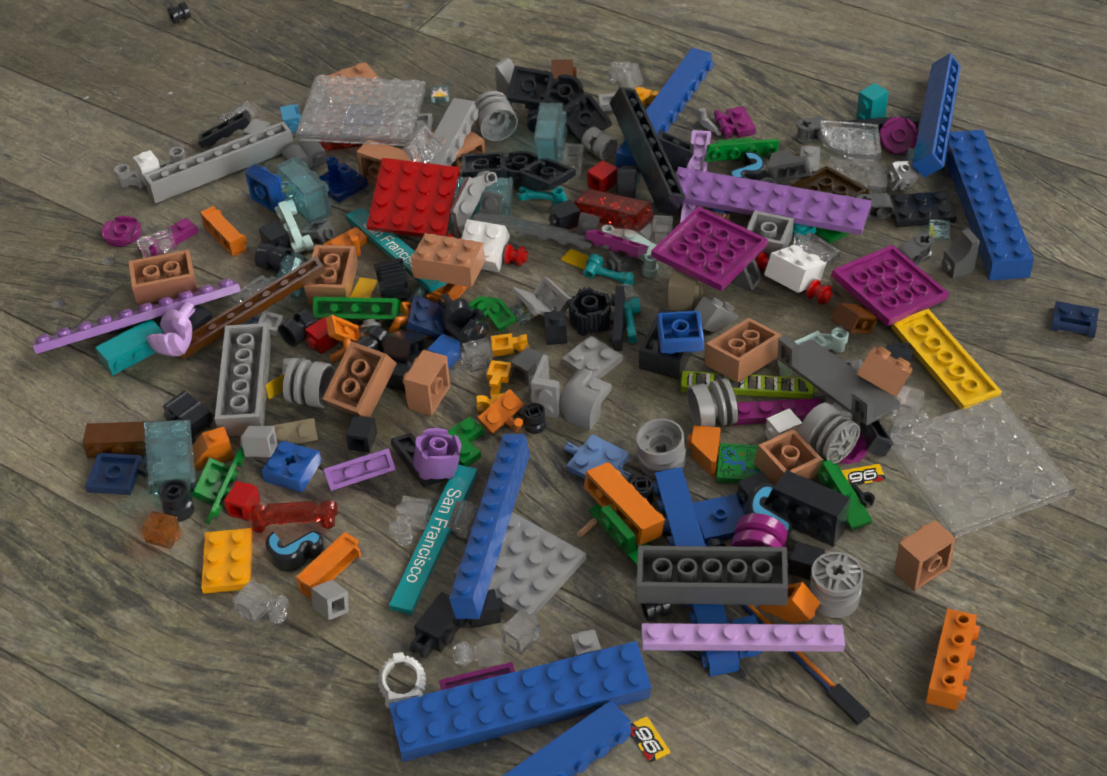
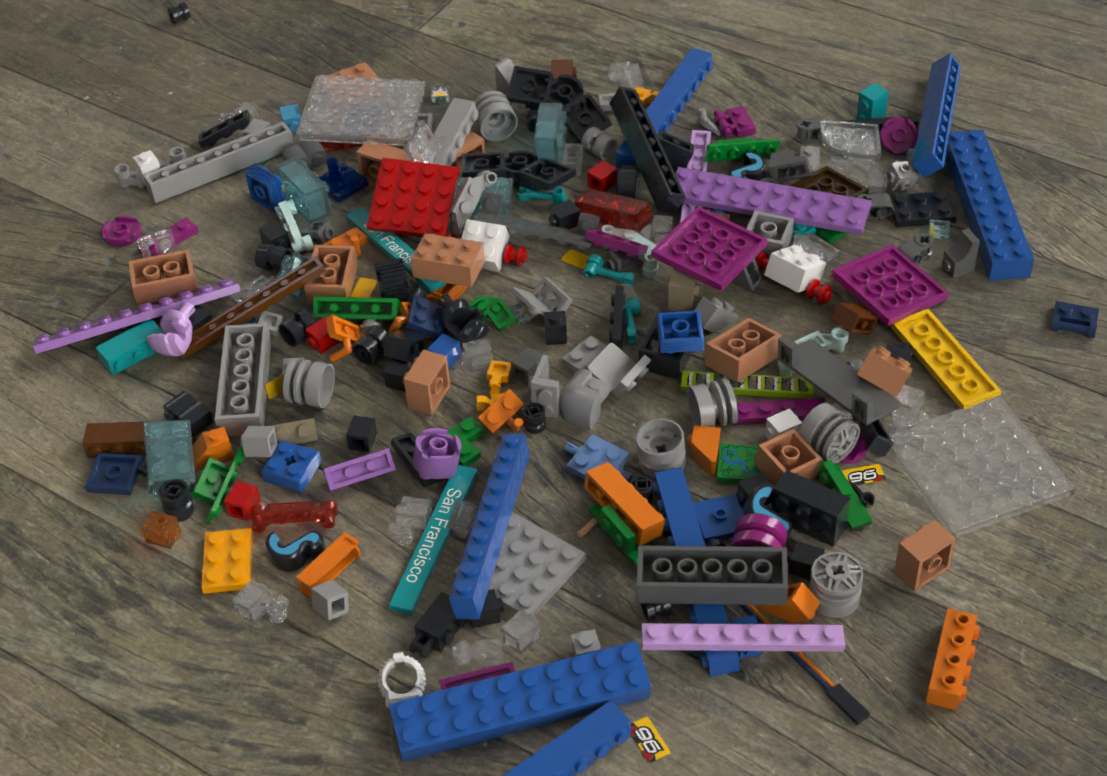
(223, 231): orange container -> none
(359, 380): nougat brick -> none
(505, 344): light orange plate -> none
(590, 311): black brick -> none
(618, 369): none -> light grey bracket

